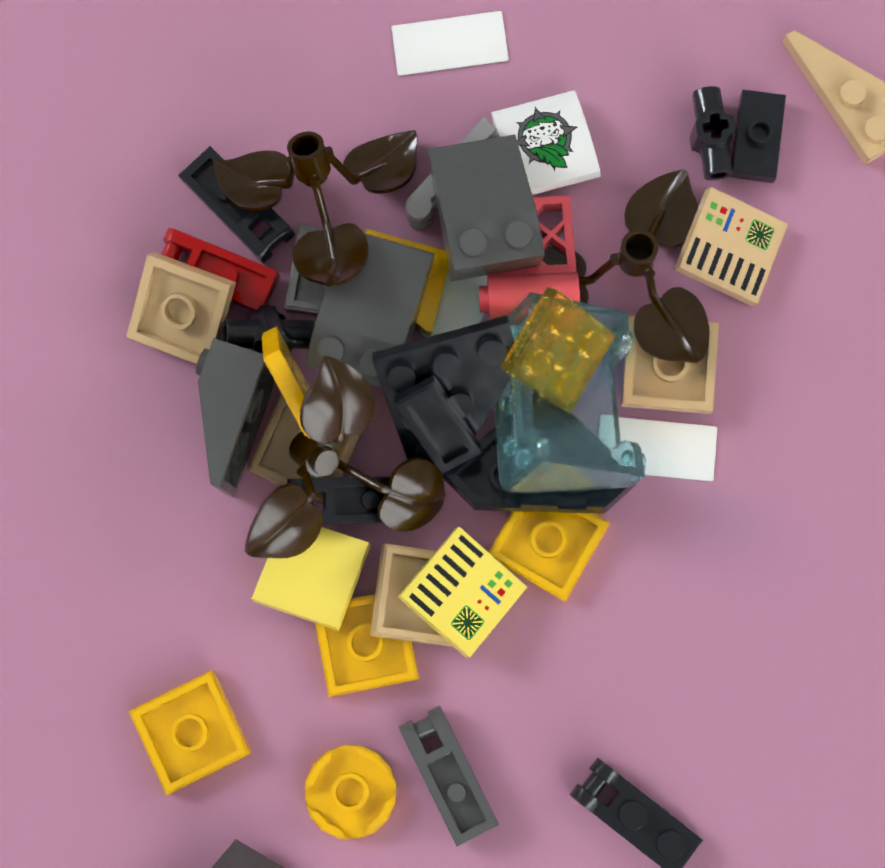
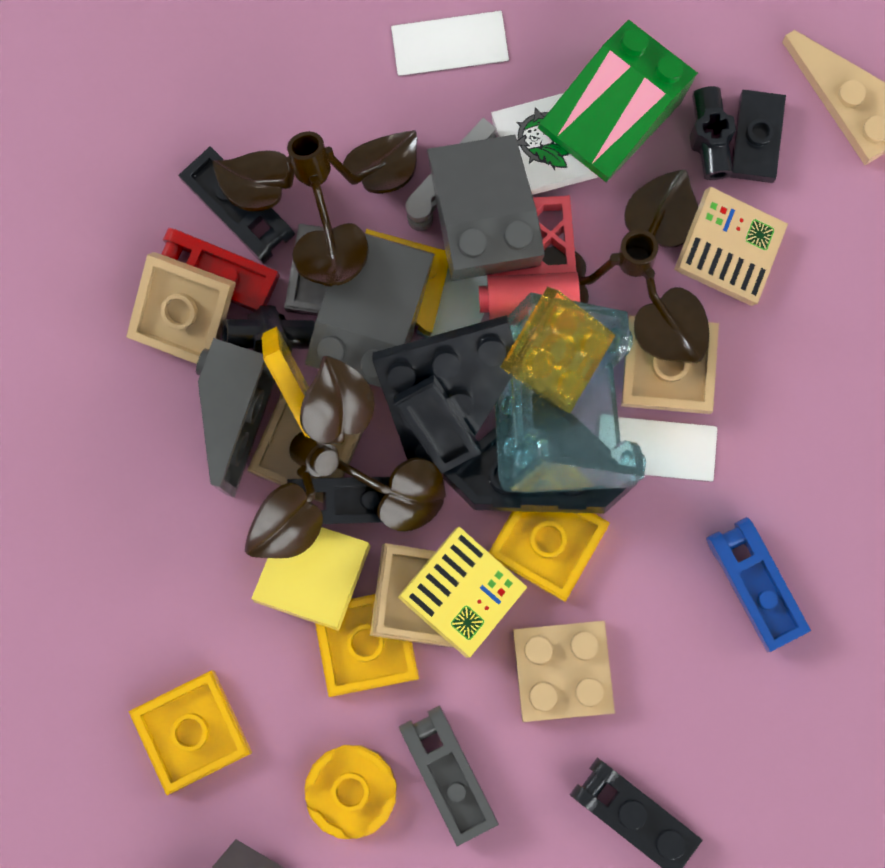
(563, 671): none -> tan plate
(618, 100): none -> green slope
(759, 586): none -> blue plate

